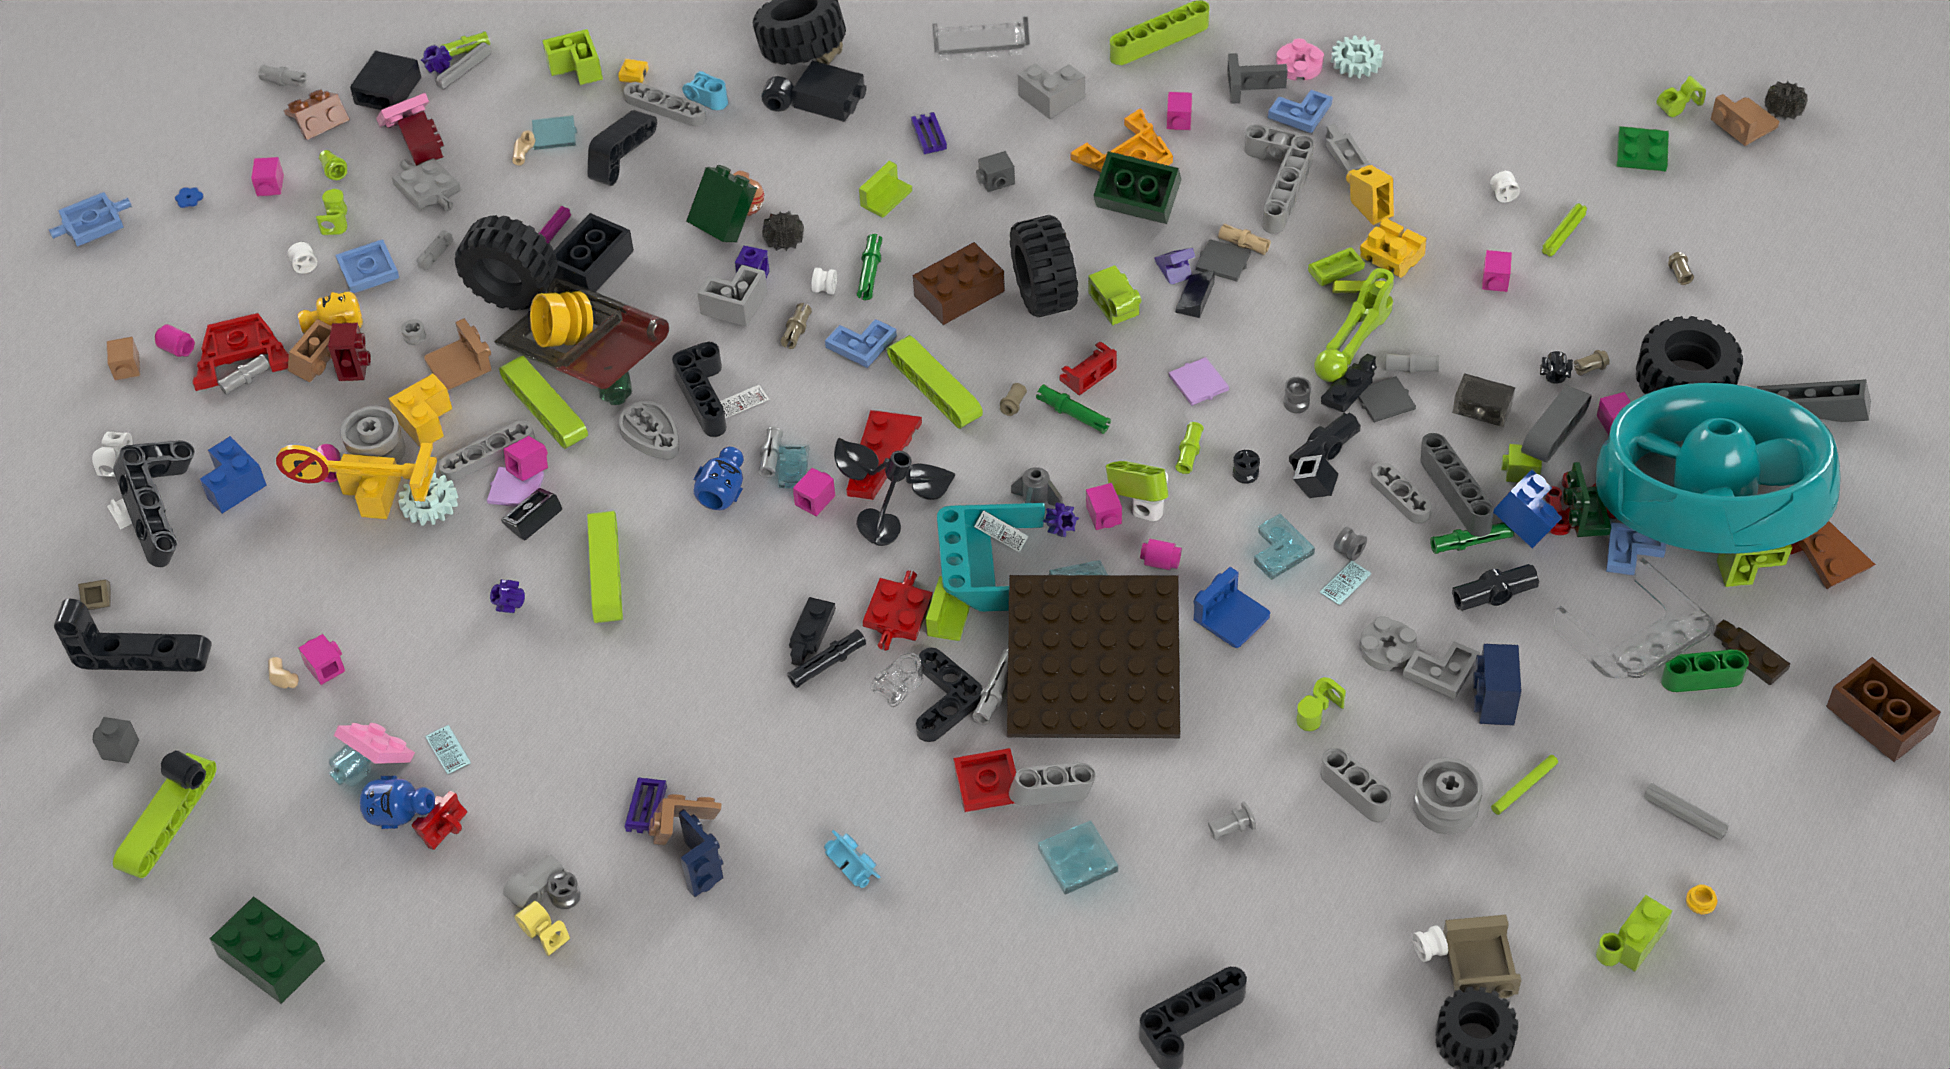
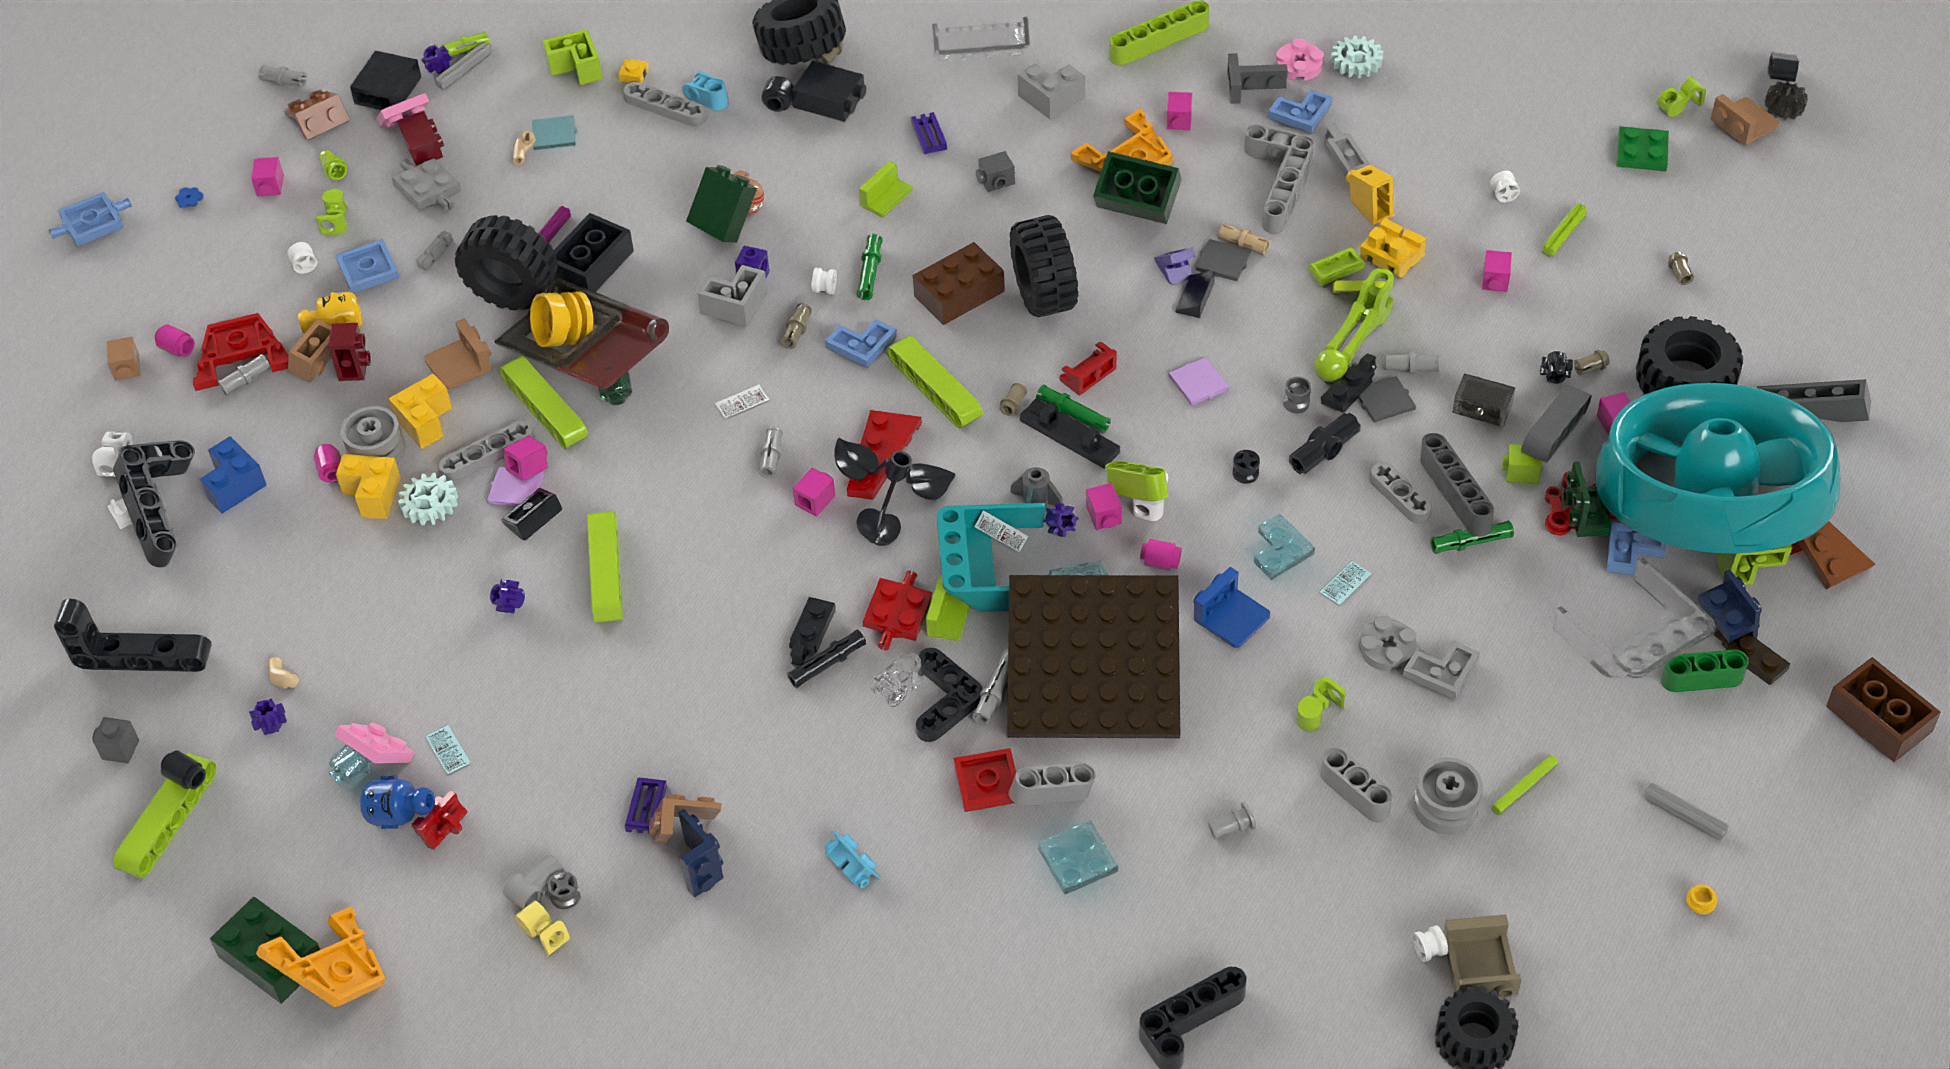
(95, 594): dark tan slope -> none
(268, 716): none -> dark purple gear
(310, 466): yellow piece -> none
(322, 658): dark pink brick -> none
(335, 972): none -> light orange wing
(413, 331): light grey bush -> none
(616, 142): black beam -> none
(650, 441): light grey piece -> none
(691, 371): black beam -> none
(720, 480): blue piece -> none
(783, 230): clear smoke gear -> none
(792, 464): clear light blue slope -> none
(1070, 433): none -> black hinge
(1114, 295): lime hinge -> none
(1189, 447): lime pin -> none
(1315, 476): black brick -> none
(1350, 543): flat silver wheel -> none
(1495, 587): black piece -> none
(1497, 684): dark blue brick -> none
(1526, 511): blue brick -> none
(1635, 936): lime hinge -> none
(1732, 608): none -> dark blue bracket
(1783, 67): none -> black beam

